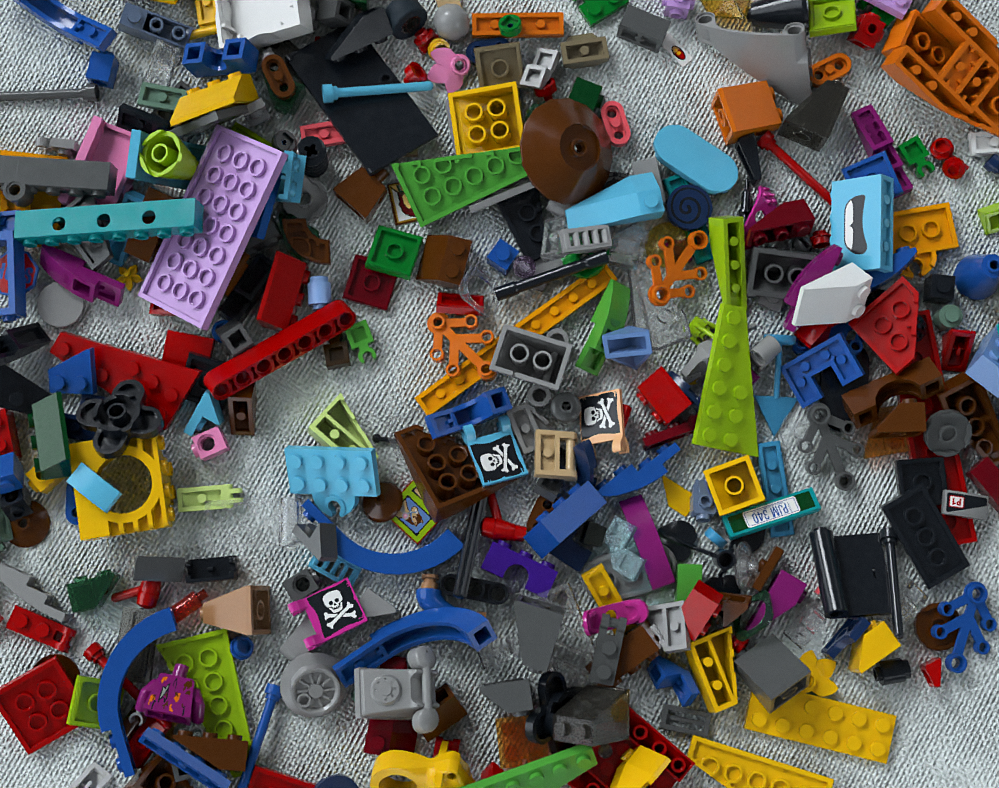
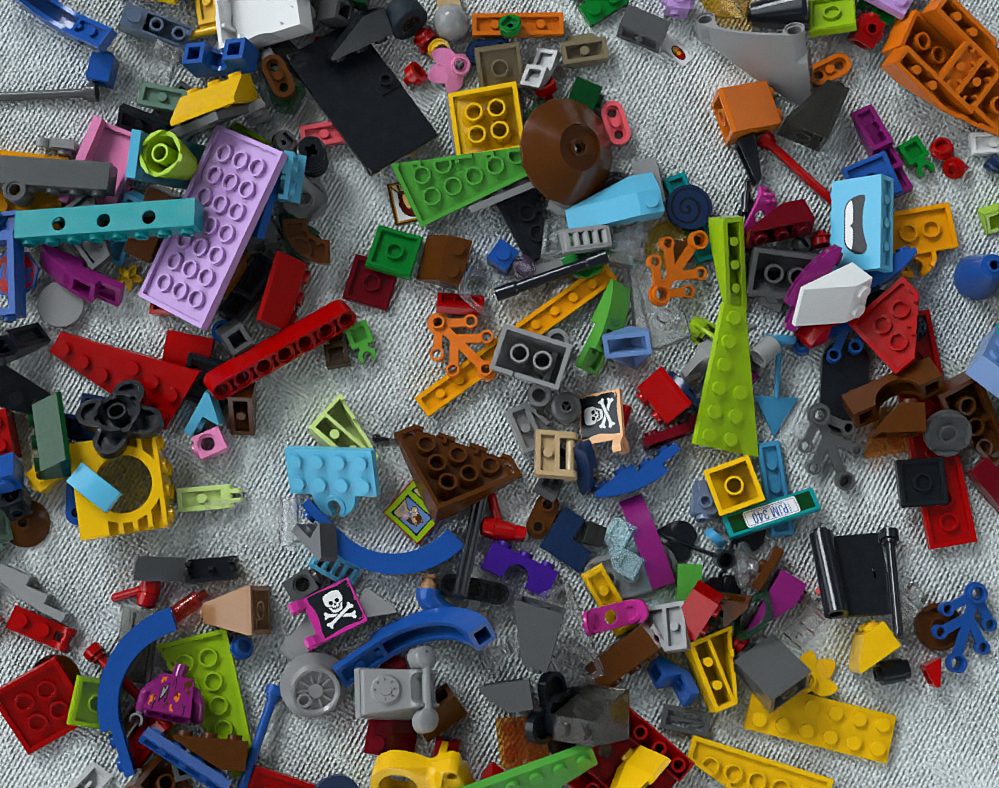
(75, 375): blue wing -> none
(91, 593): clear green slope -> none
(318, 292): light blue brick -> none
(332, 93): medium azure piece -> none
(362, 192): reddish brown torso -> none
(385, 505): reddish brown piece -> none
(474, 412): blue arch -> none
(495, 454): flag -> none
(564, 519): blue wedge -> none
(607, 650): dark grey plate -> none
(677, 496): yellow sticker -> none
(695, 159): medium azure tile -> none
(833, 353): blue plate -> none
(847, 634): dark blue tile -> none
(924, 535): black tile -> none
(939, 289): black brick -> none
(947, 317): sand green brick -> none
(956, 349): red slope -> none
(964, 505): slope -> none

